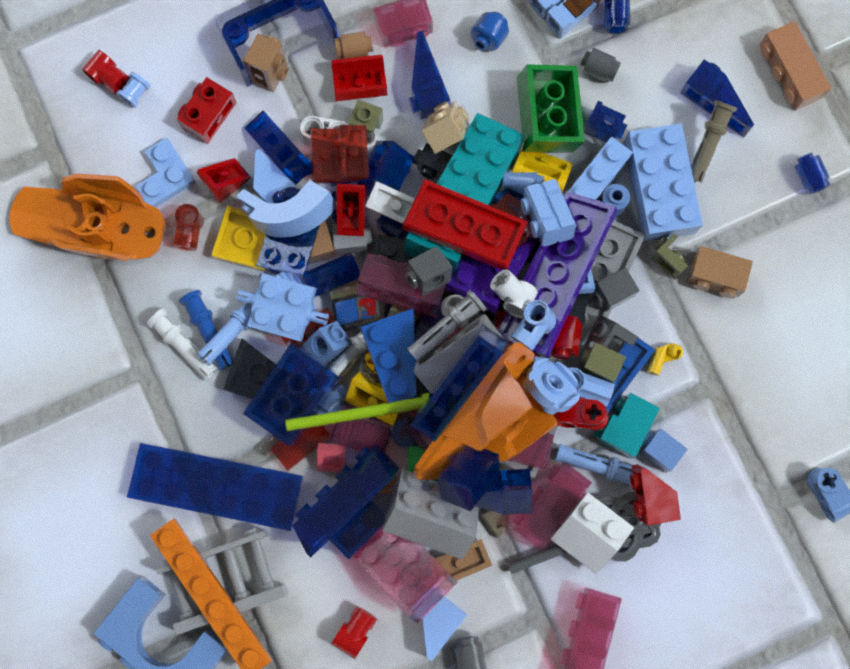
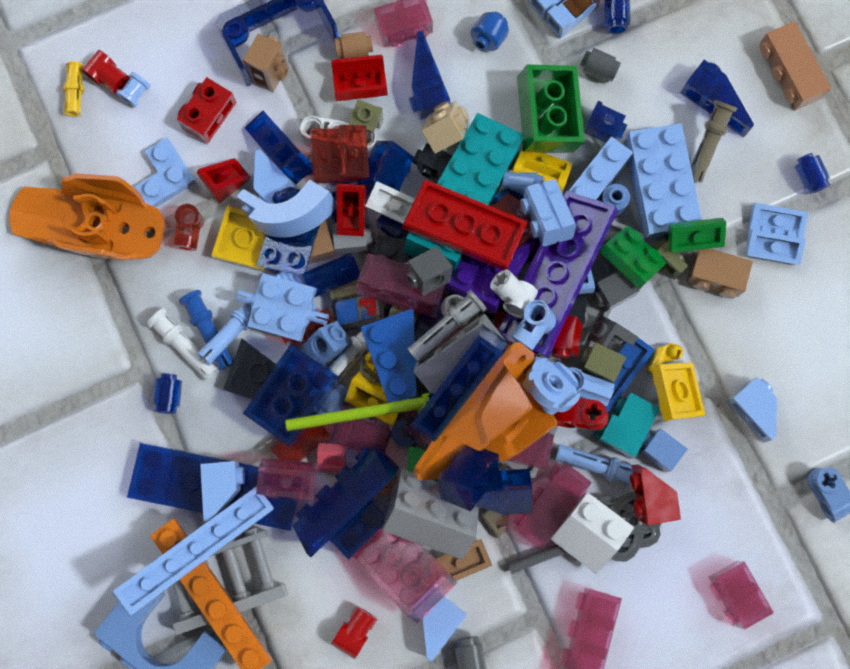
(73, 89): none -> yellow pin
(167, 394): none -> clear blue brick
(192, 552): none -> light blue plate
(219, 486): none -> light blue slope
(287, 479): none -> clear pink brick
(633, 256): none -> green plate
(678, 391): none -> yellow plate
(697, 235): none -> green plate
(740, 595): none -> clear pink brick
(757, 407): none -> light blue slope
(776, 233): none -> light blue slope

